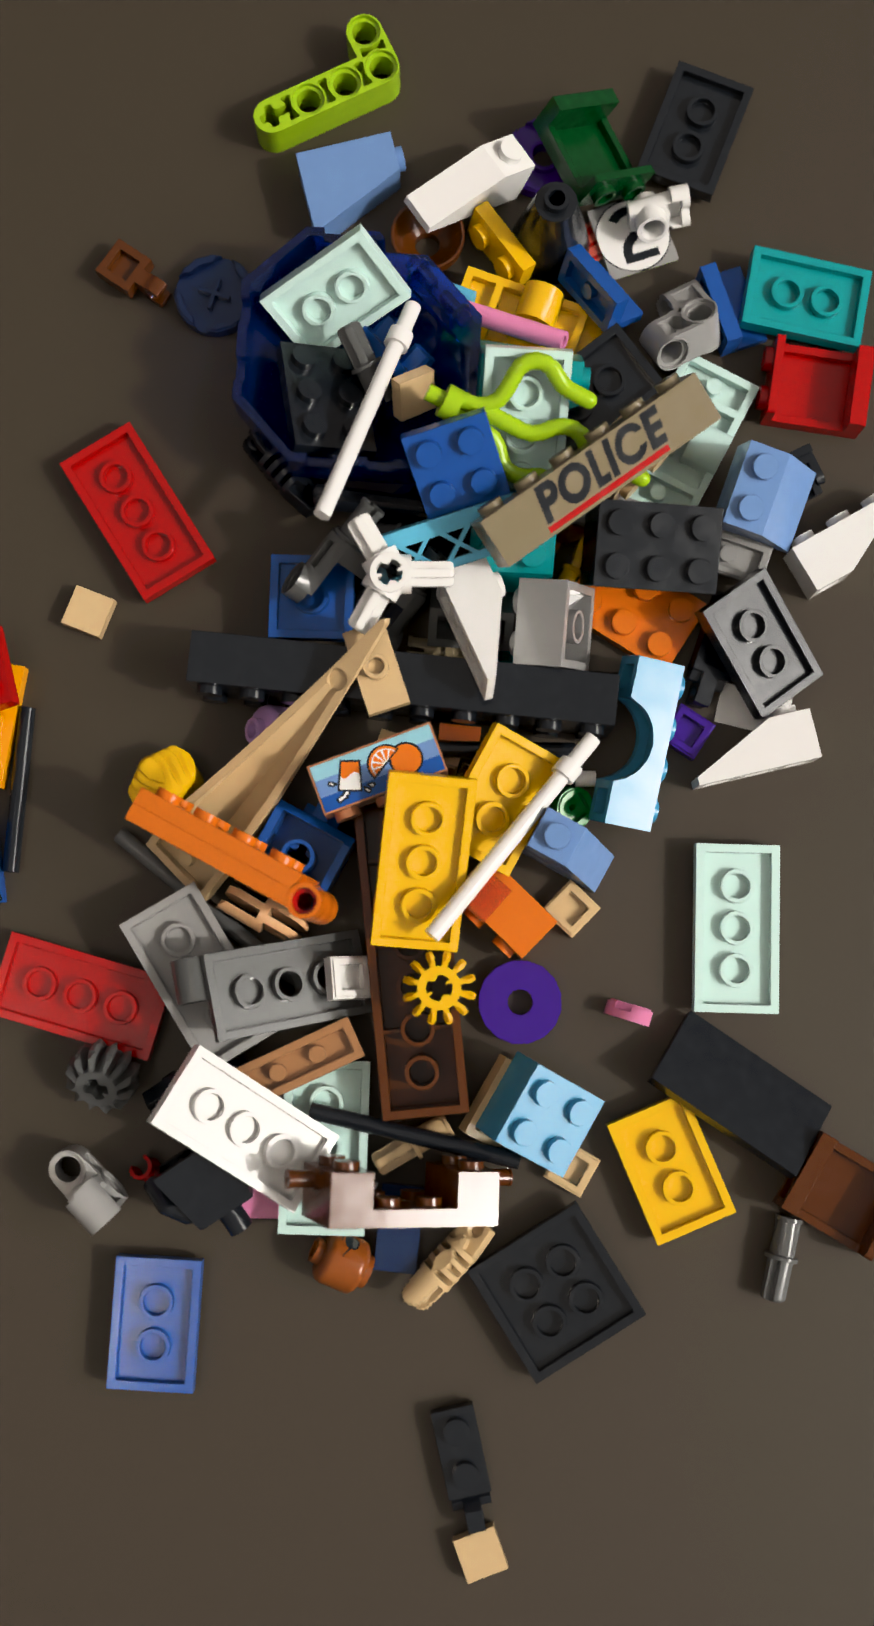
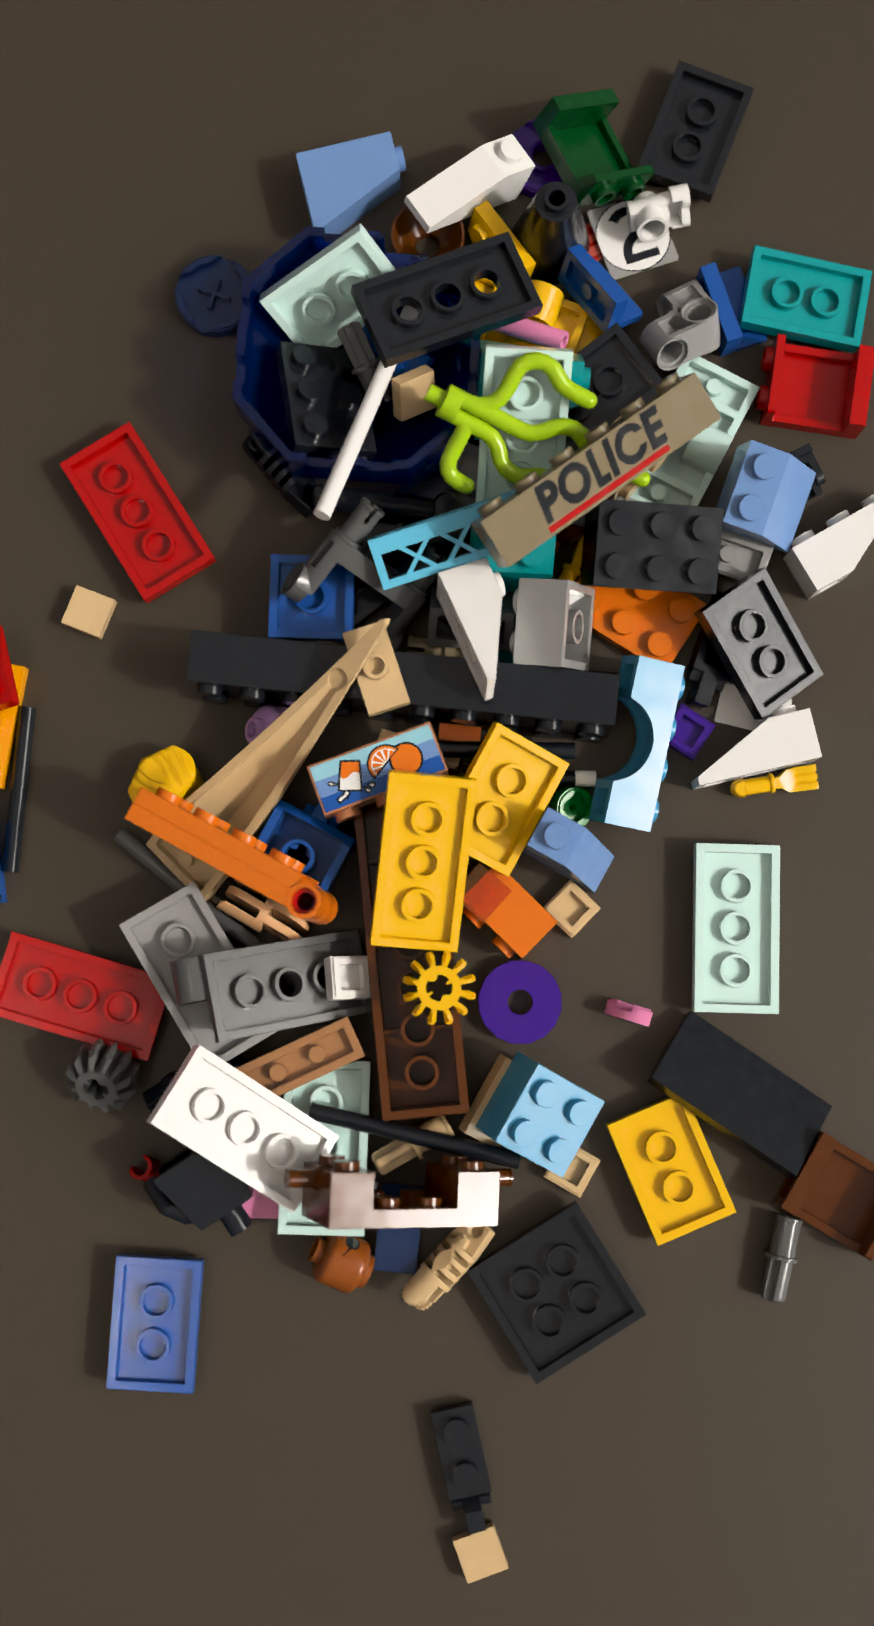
(94, 1194): light grey piece -> none
(131, 270): reddish brown plate -> none
(323, 90): lime beam -> none
(380, 555): white bush -> none
(441, 325): none -> black plate
(455, 463): blue plate -> none
(564, 772): white bar -> none
(790, 779): none -> yellow piece

